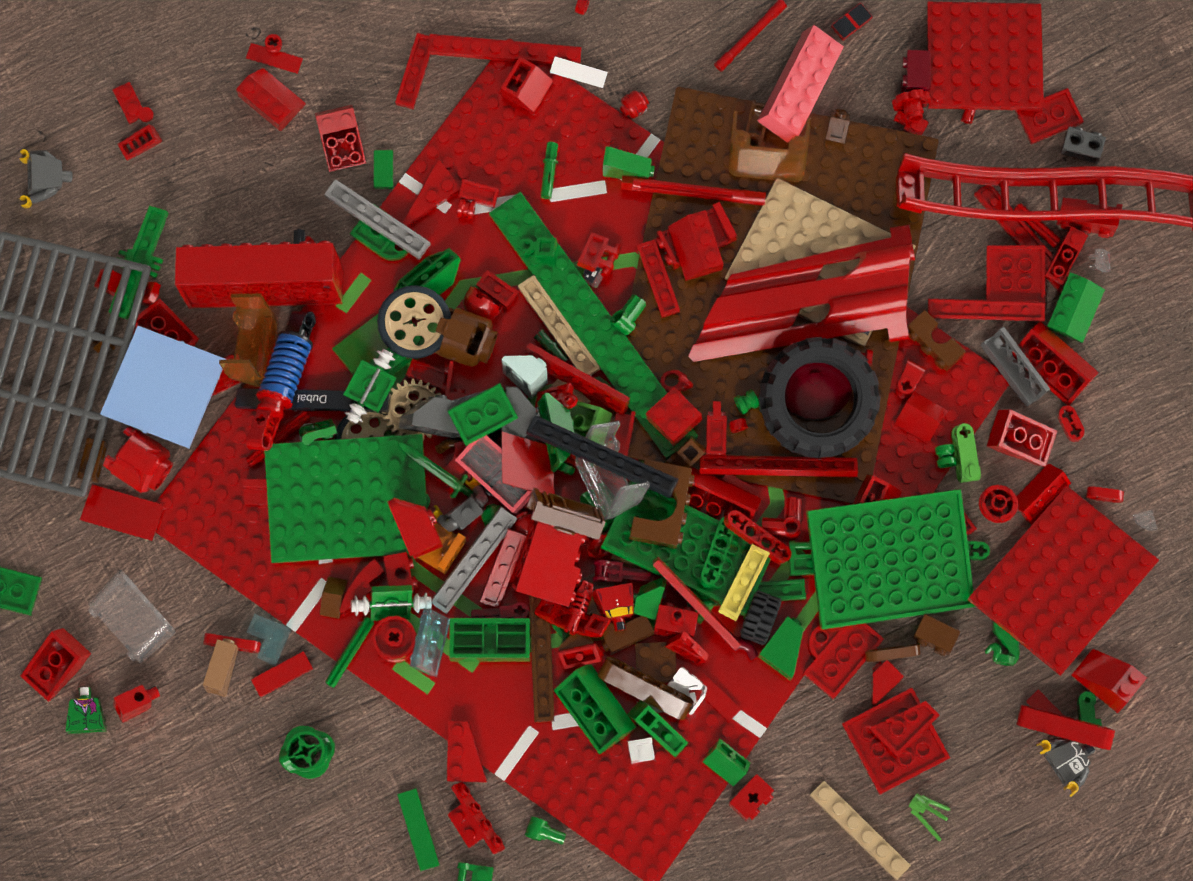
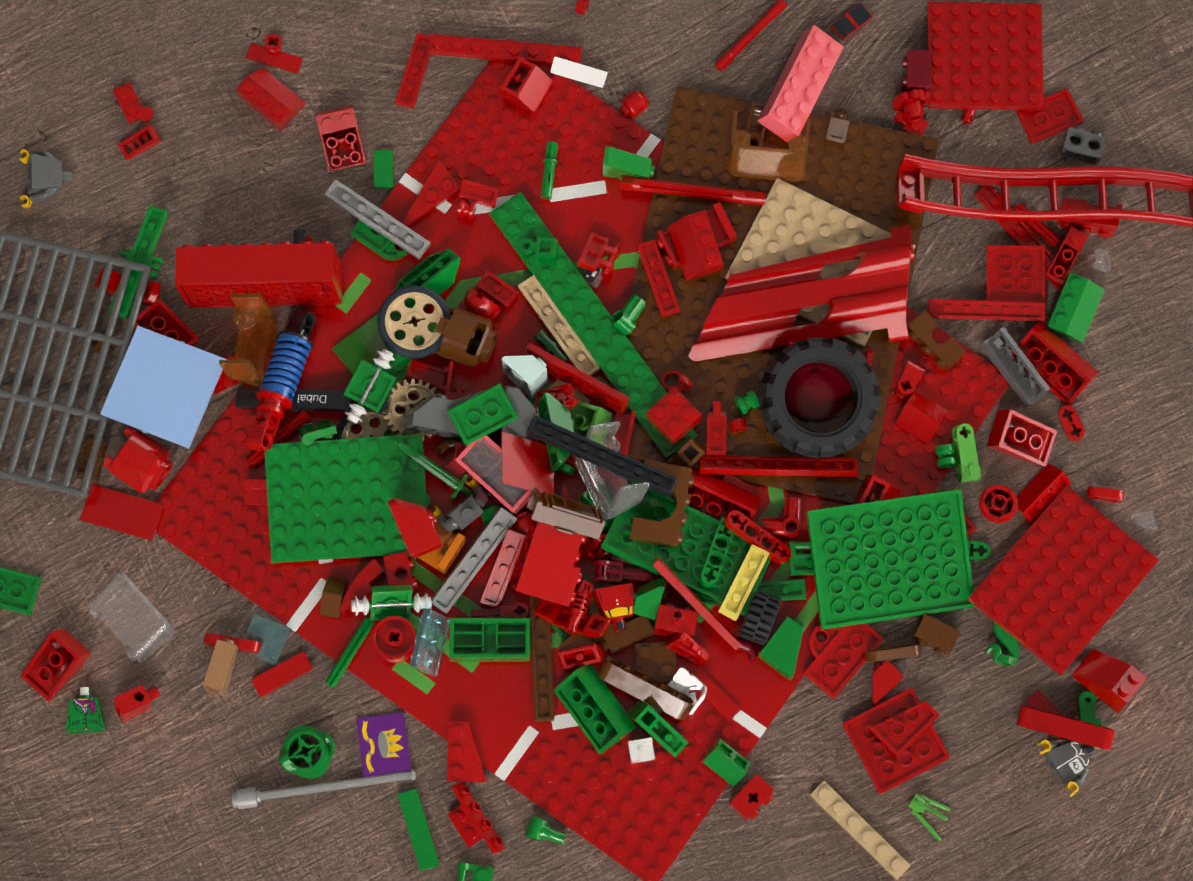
(382, 756): none -> flag

